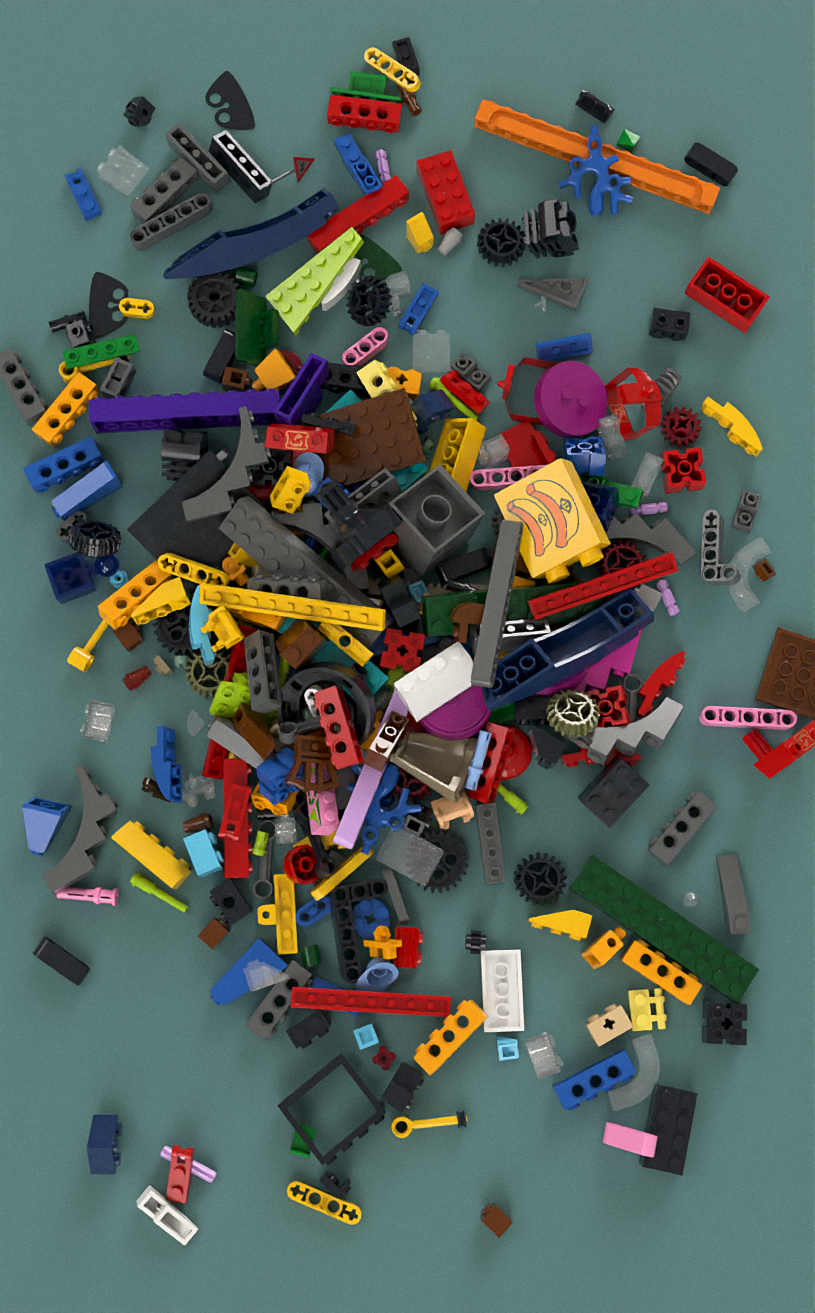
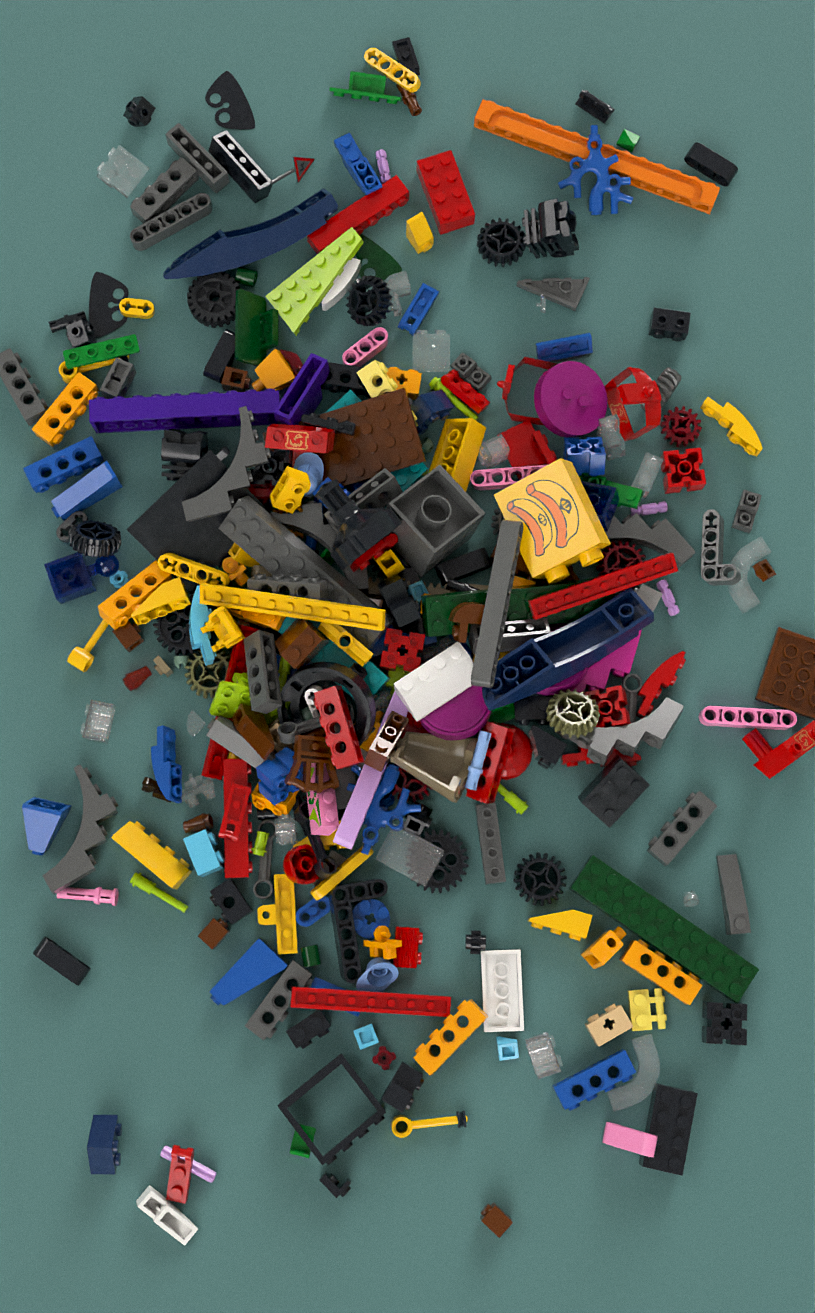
(83, 195): blue plate -> none
(263, 975): clear slope -> none
(322, 1206): yellow beam -> none
(359, 106): red brick -> none
(395, 895): dark grey beam -> none
(446, 810): light nougat piece -> none
(450, 240): light grey cone -> none
(726, 294): red brick -> none

